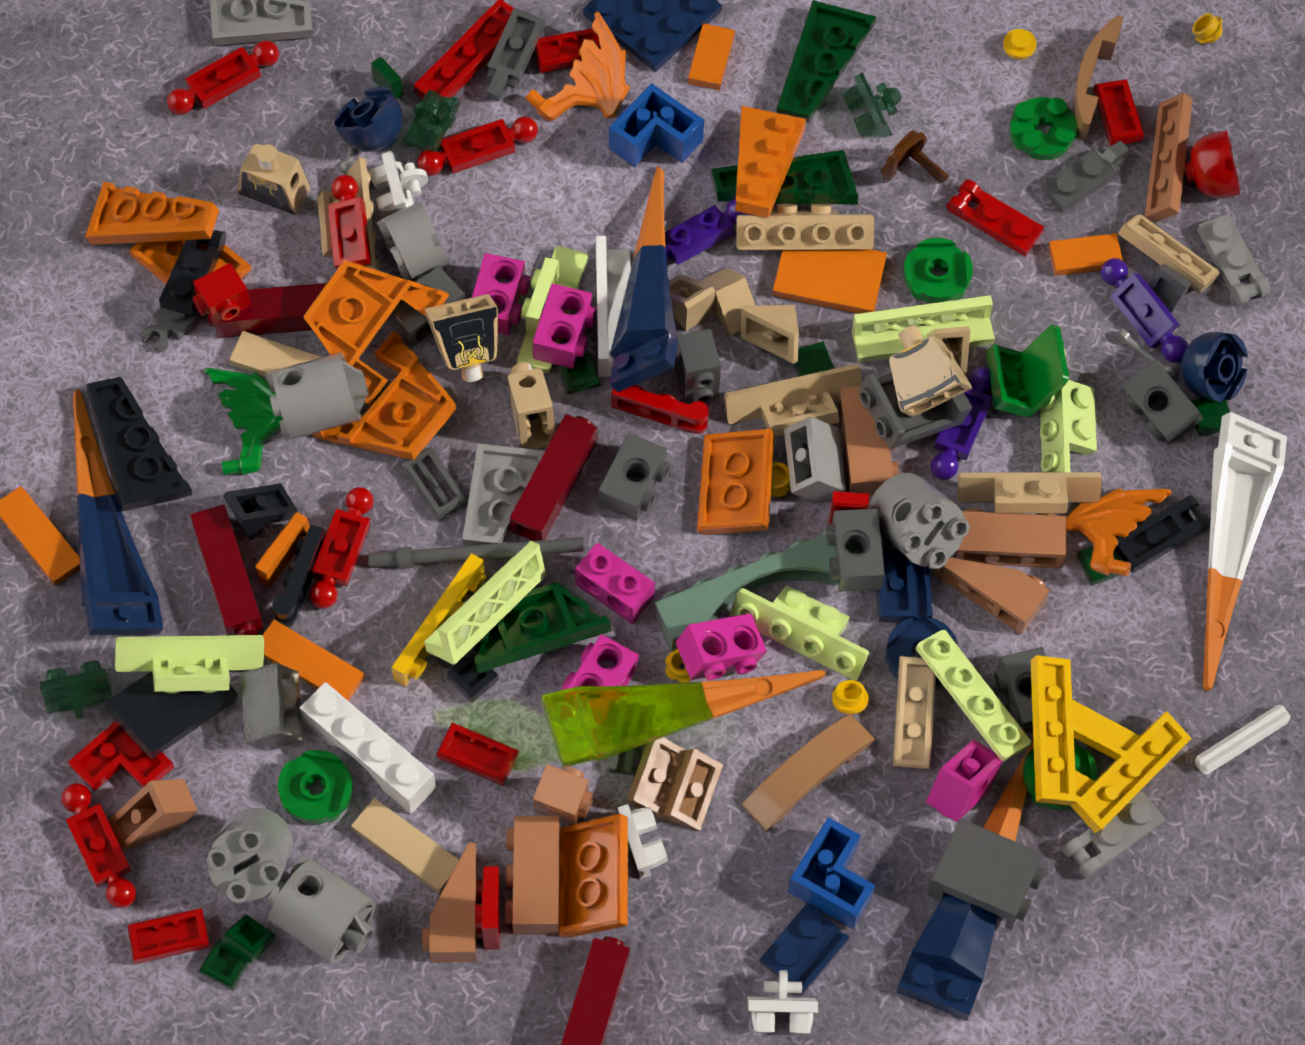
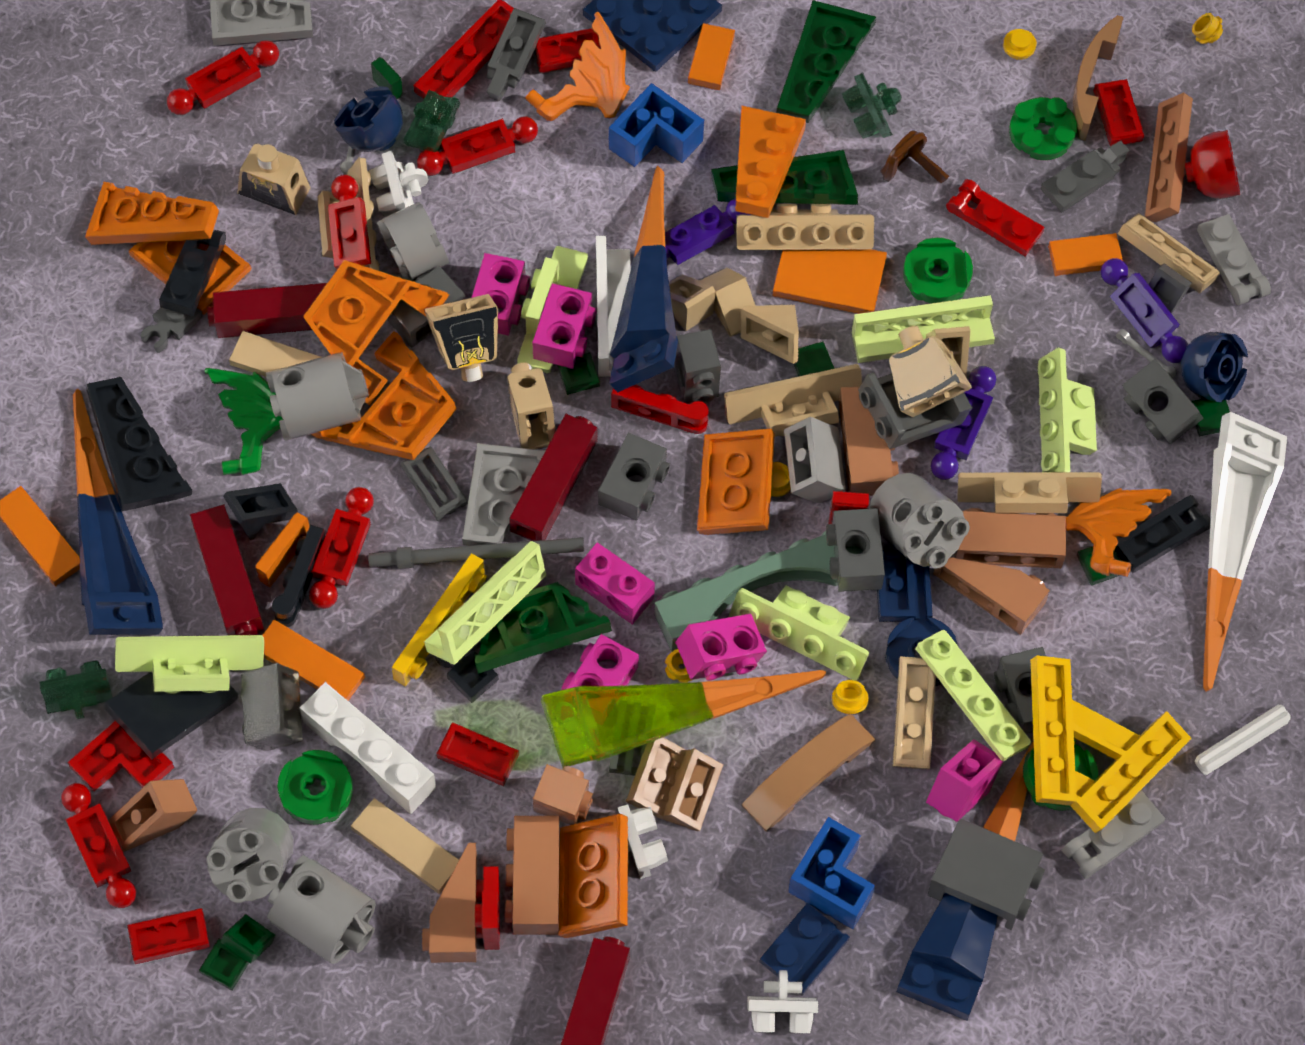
(221, 294): red brick -> none
(1028, 378): green bracket -> none

